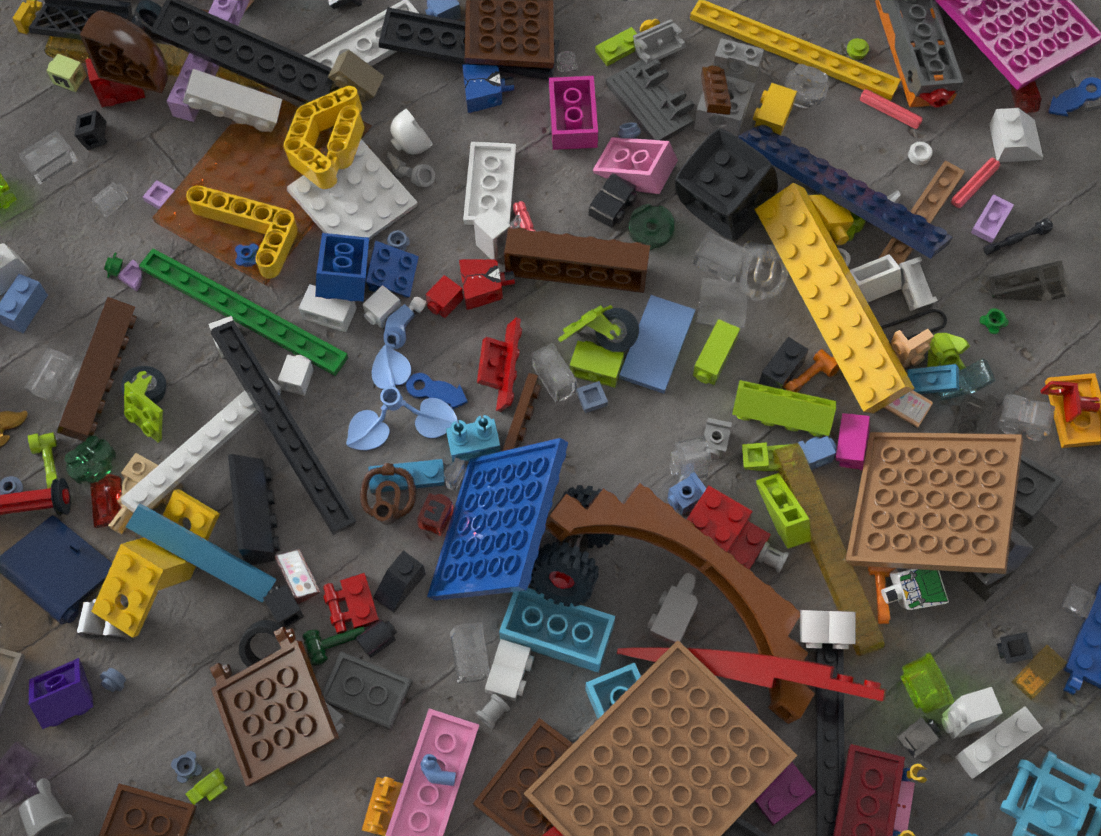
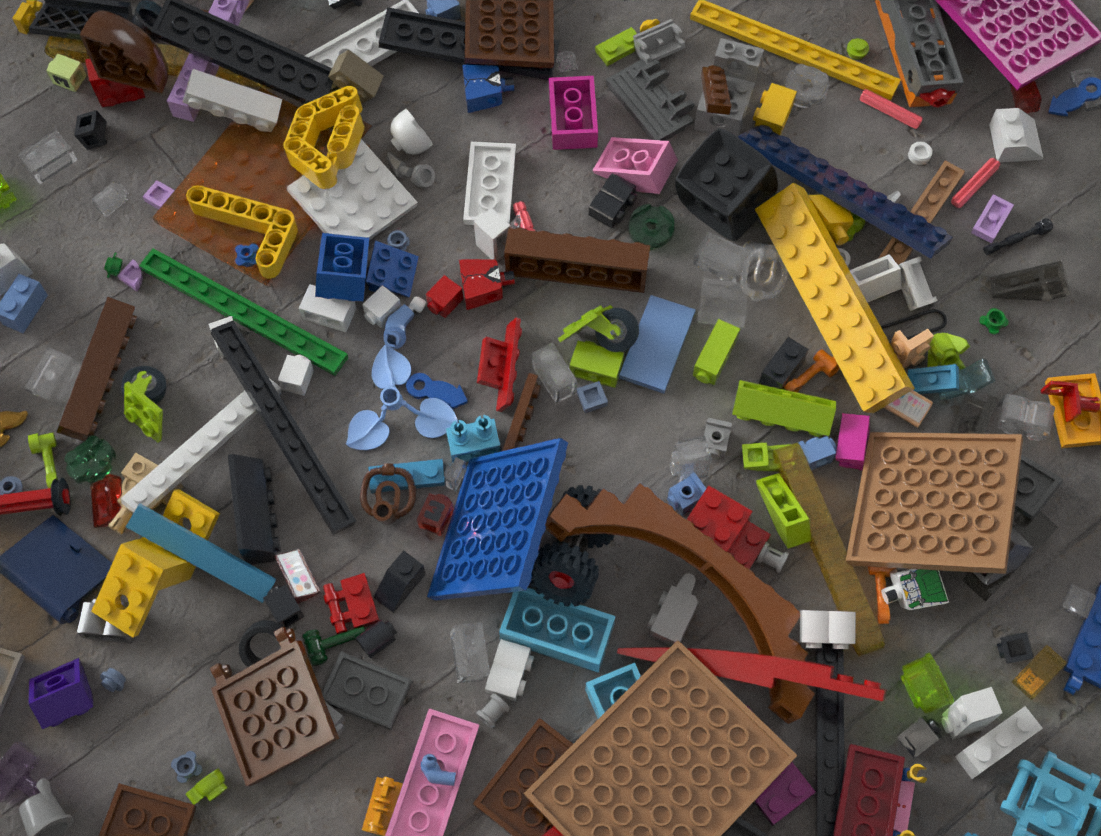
(629, 130): sand blue plate -> none

